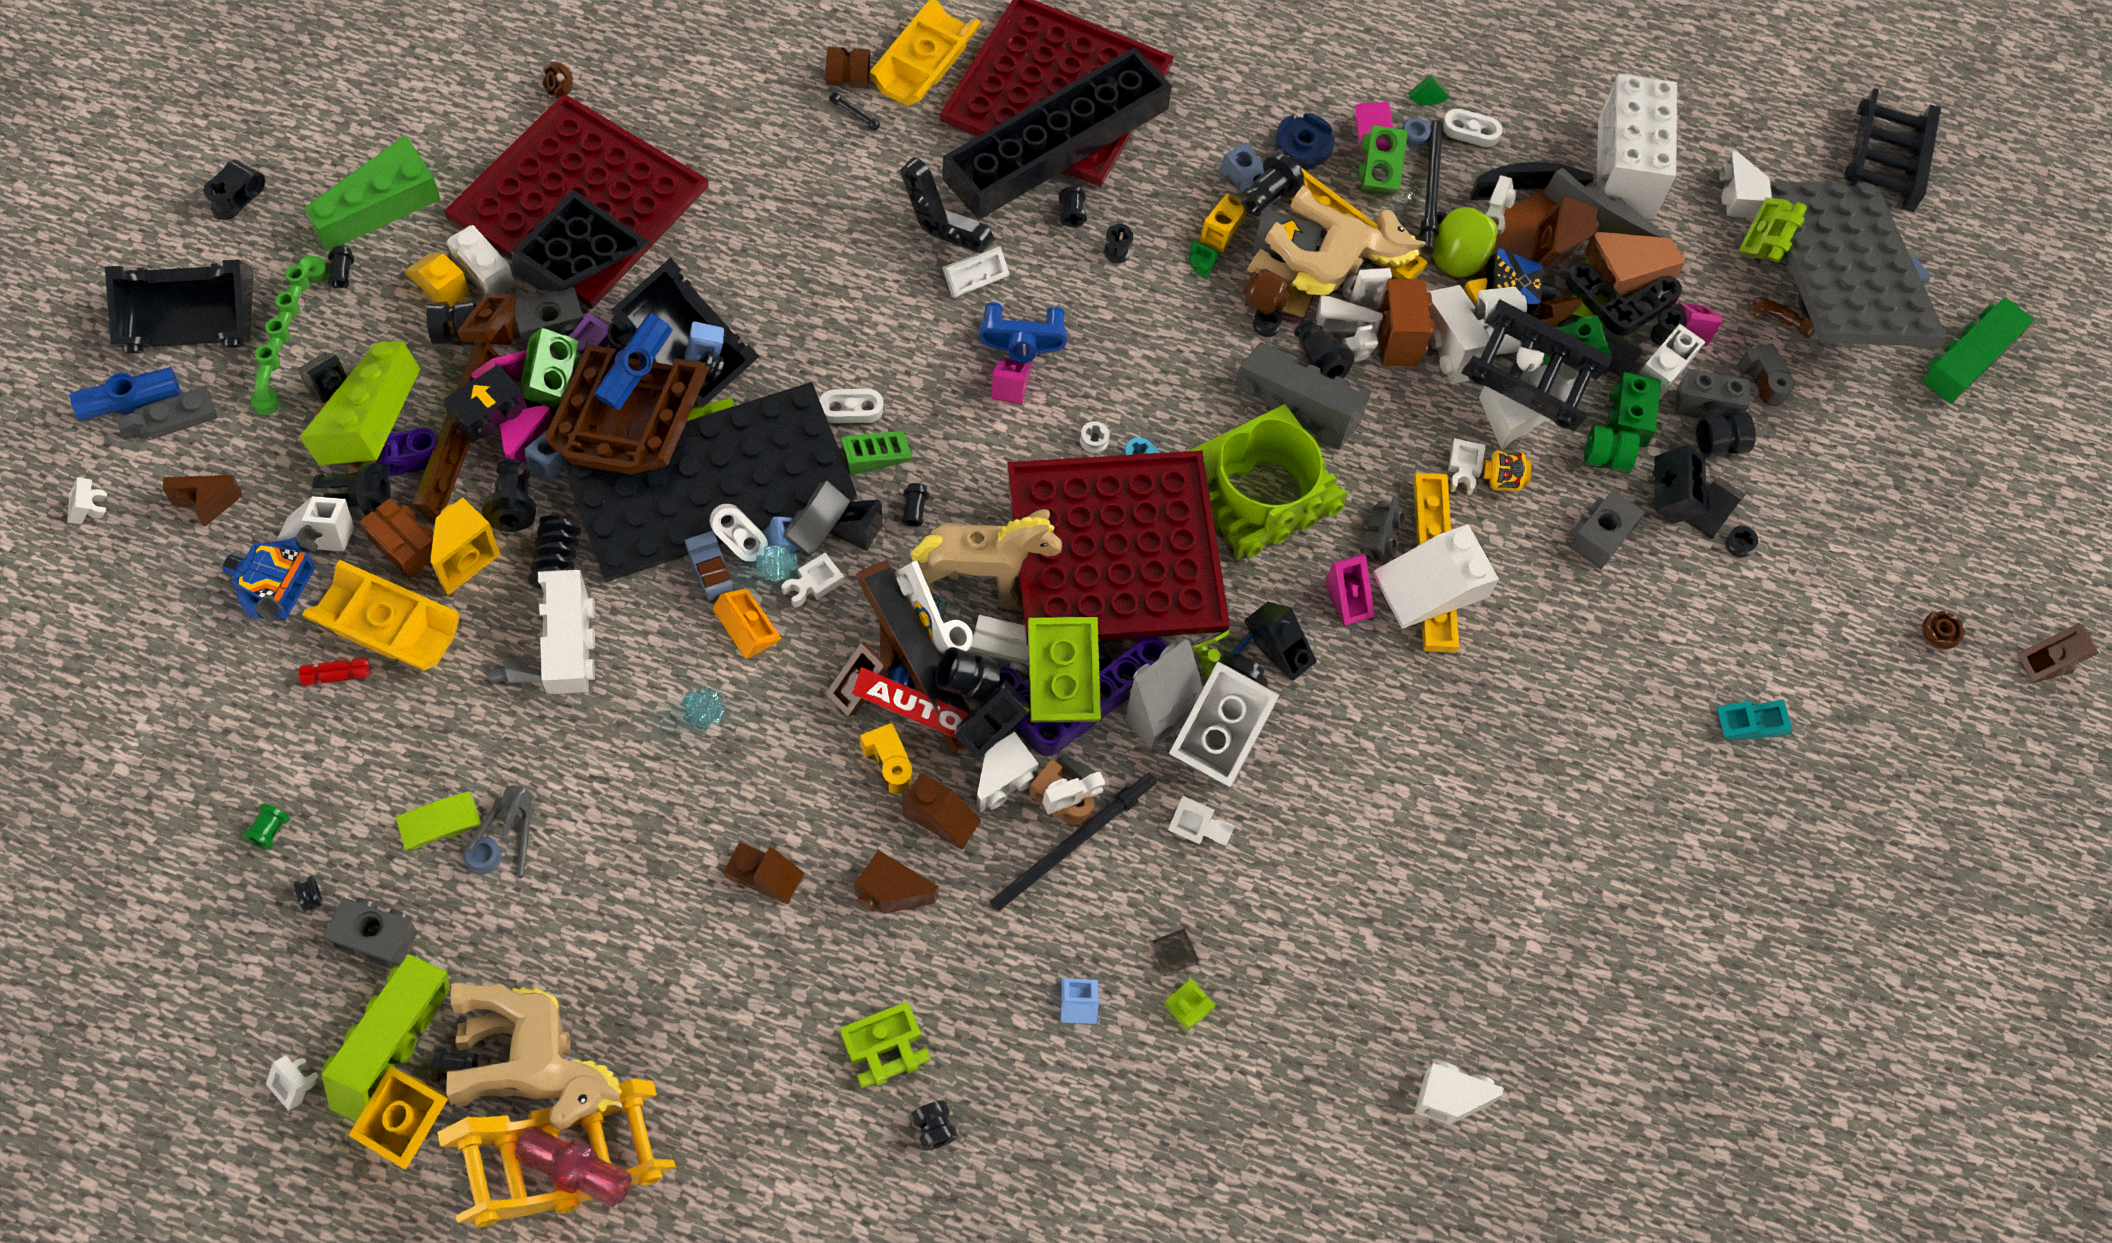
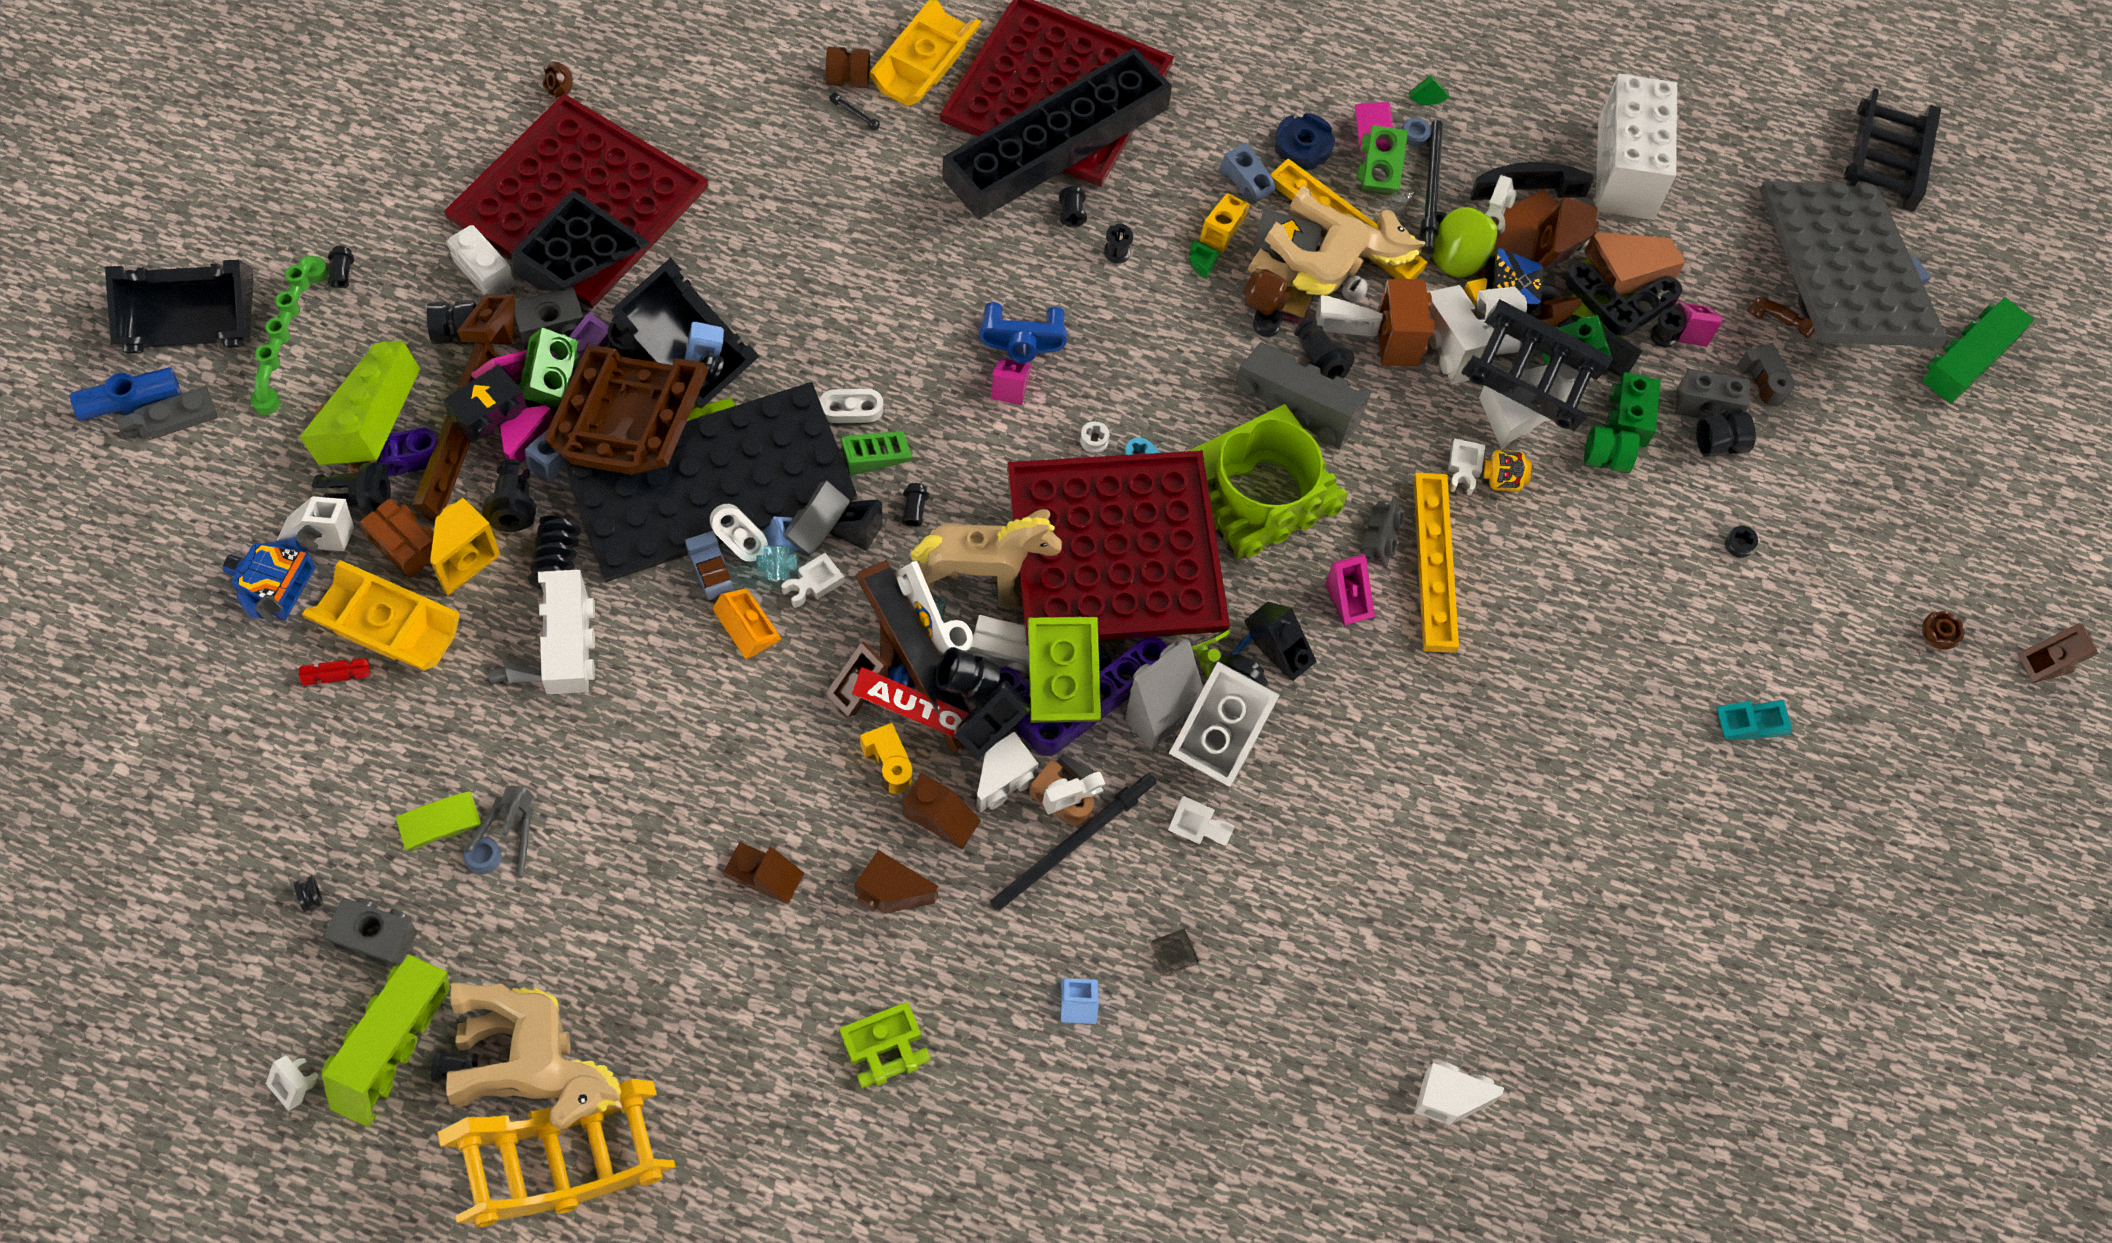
(82, 499): white tile -> none
(208, 494): reddish brown slope -> none
(233, 184): black piece -> none
(265, 826): green bush -> none
(323, 376): black slope -> none
(373, 195): bright green wedge -> none
(398, 1117): yellow slope -> none
(439, 278): yellow slope -> none
(573, 1166): clear pink piece -> none
(621, 378): blue piece -> none
(703, 708): clear light blue gear -> none
(933, 216): black beam -> none
(934, 1125): black wheel -> none
(976, 271): white plate -> none
(1189, 1004): lime tile -> none
(1280, 178): black piece -> none
(1362, 343): white plate -> none
(1370, 287): white plate -> none
(1437, 577): white slope -> none
(1472, 128): white plate -> none
(1529, 359): white hinge -> none
(1612, 216): dark grey slope -> none
(1619, 519): dark grey brick -> none
(1672, 357): white slope -> none
(1680, 484): black brick -> none
(1721, 502): black slope -> none
(1743, 186): white slope -> none
(1767, 225): lime plate -> none

